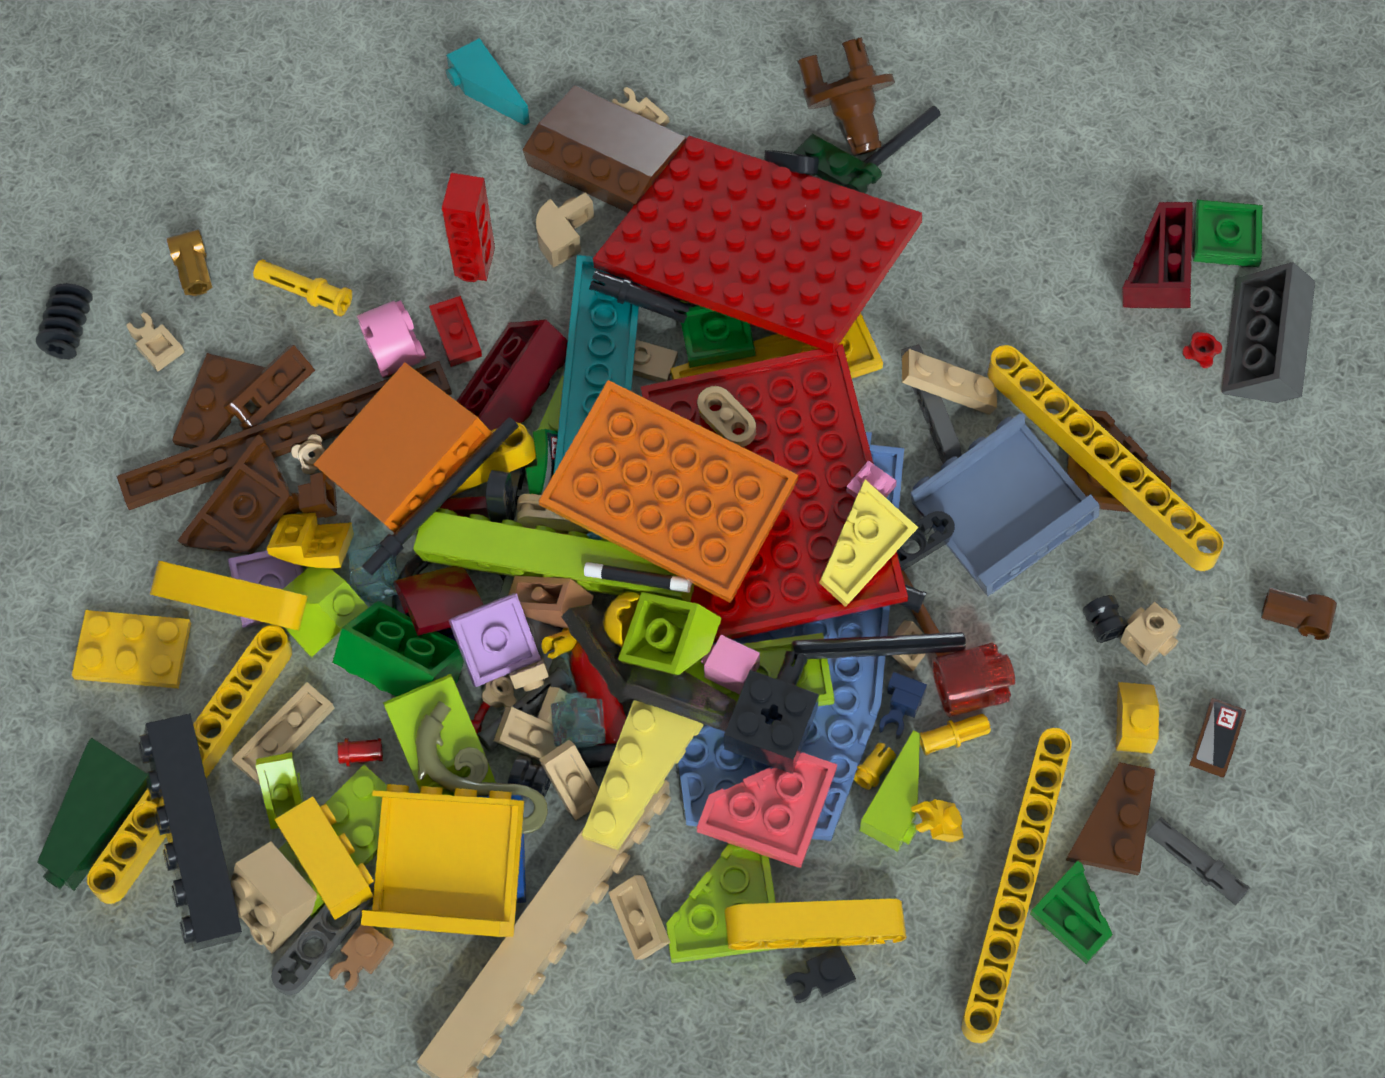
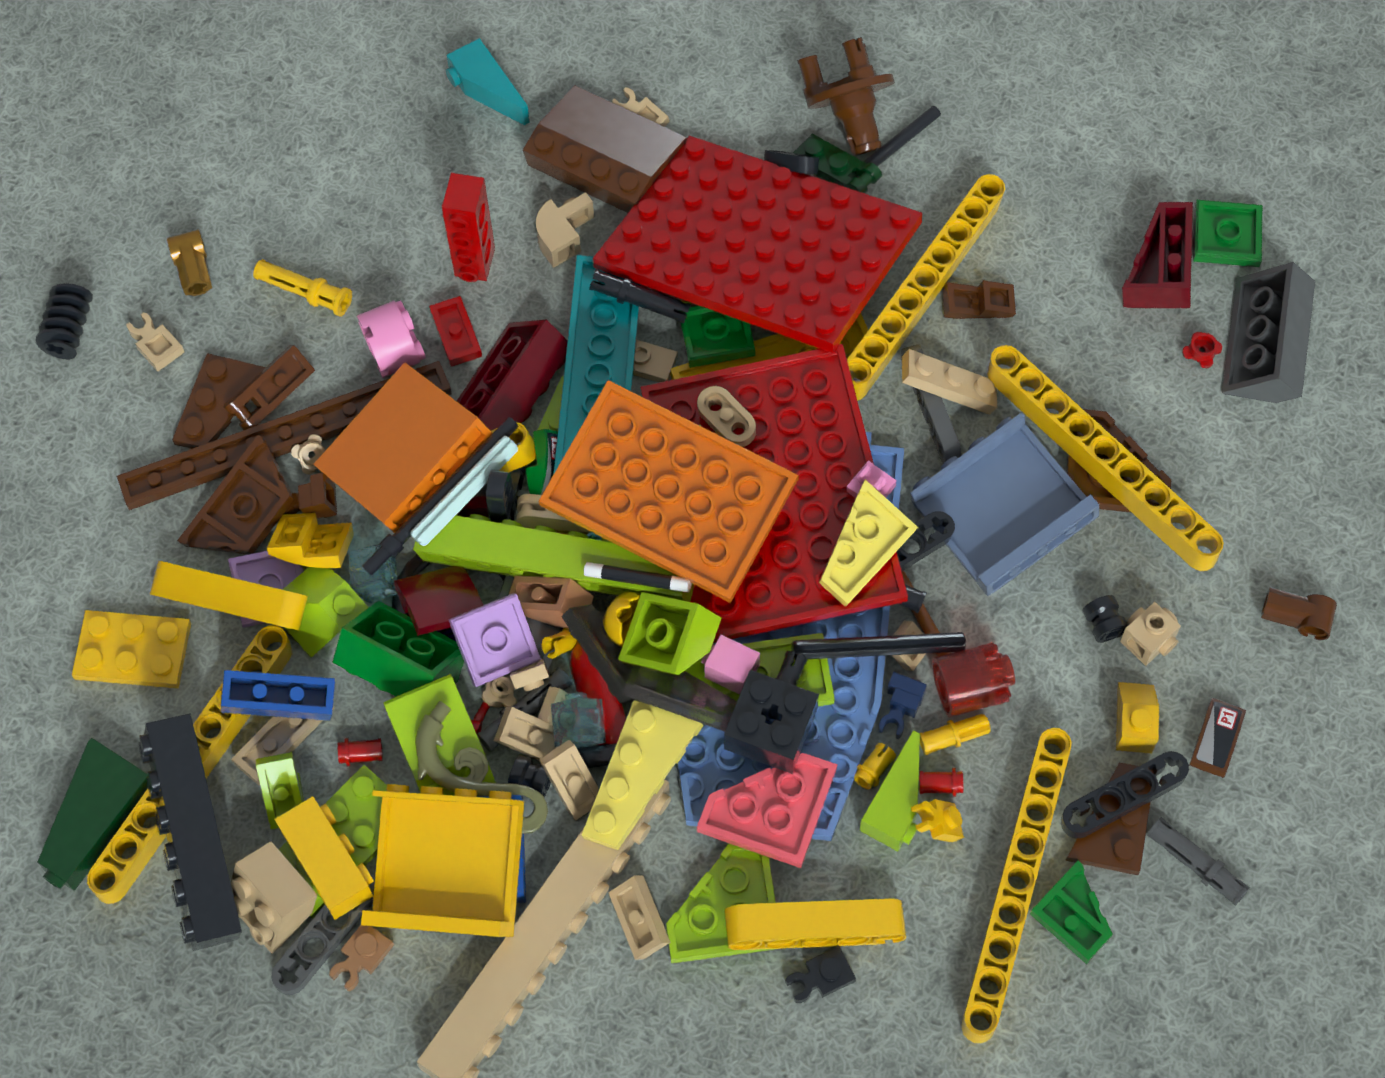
(277, 695): none -> blue brick
(463, 491): none -> light aqua axle
(941, 782): none -> red pin
(981, 205): none -> yellow beam
(981, 301): none -> reddish brown slope
(1126, 797): none -> black beam

